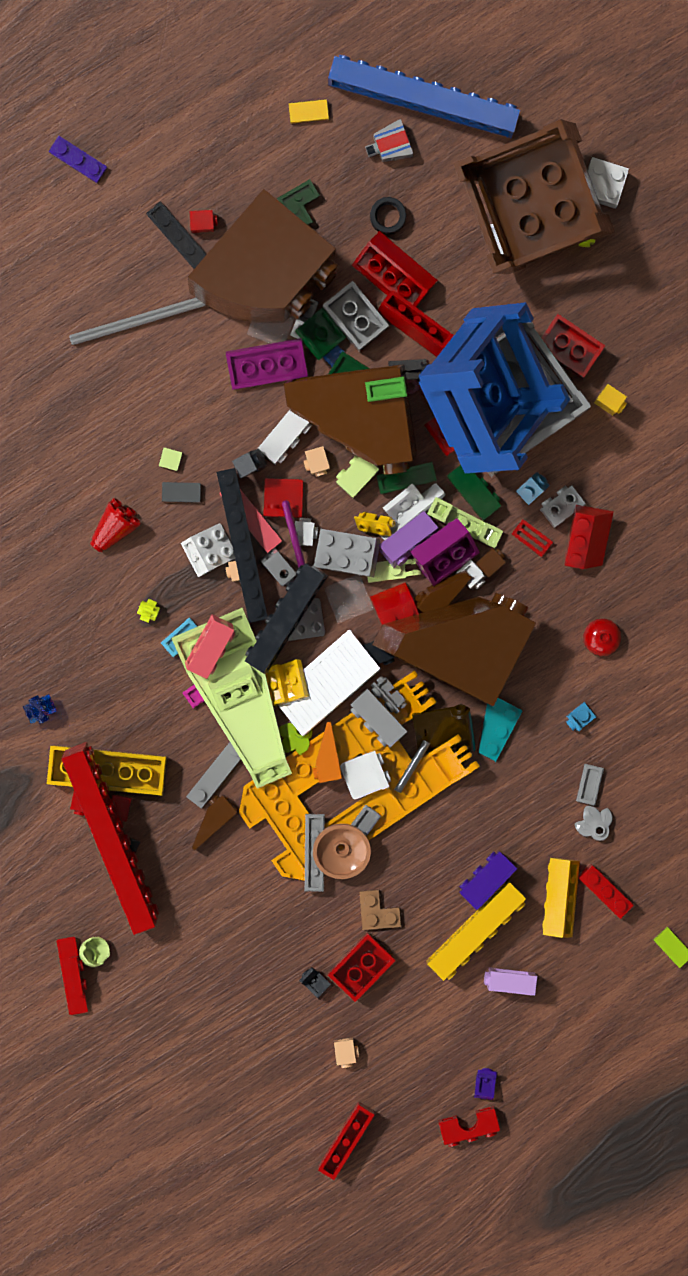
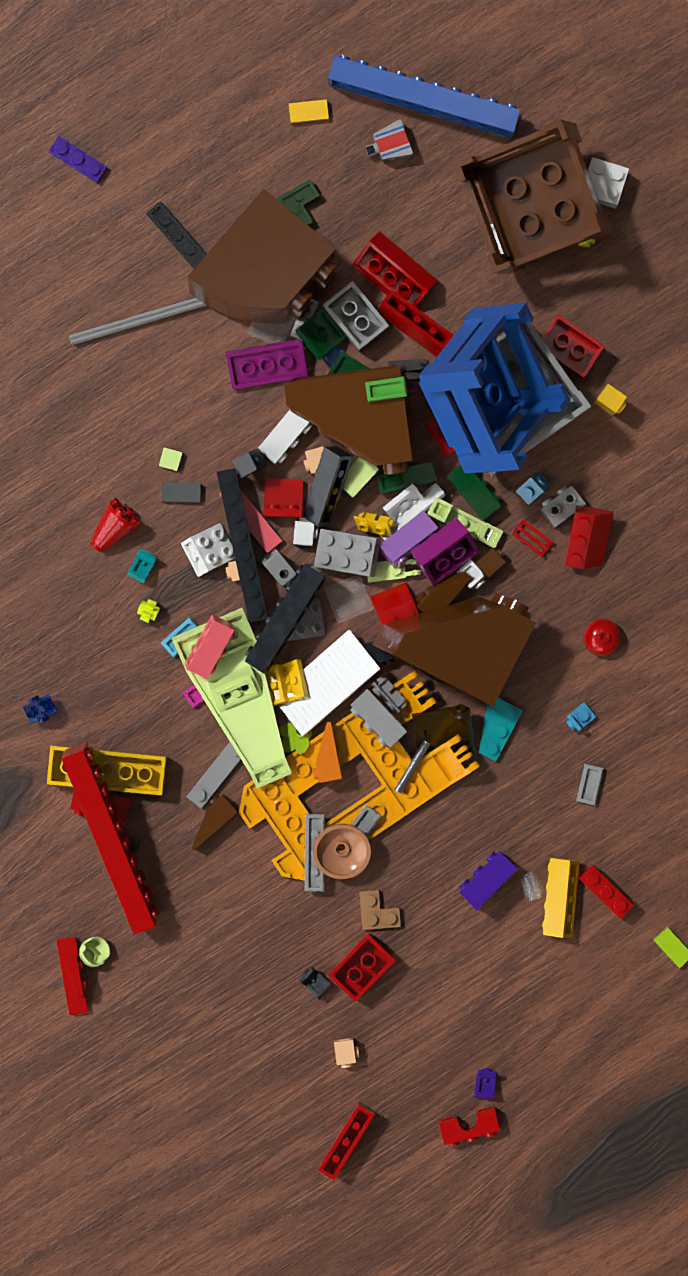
(142, 566): none -> teal bracket
(202, 221): red brick -> none
(293, 533): magenta piece -> none
(327, 486): none -> black brick
(365, 774): white bracket -> none
(388, 201): black tyre -> none
(475, 931): yellow brick -> none
(511, 981): lavender window -> none
(531, 886): none -> clear brick
(592, 821): light grey plate -> none

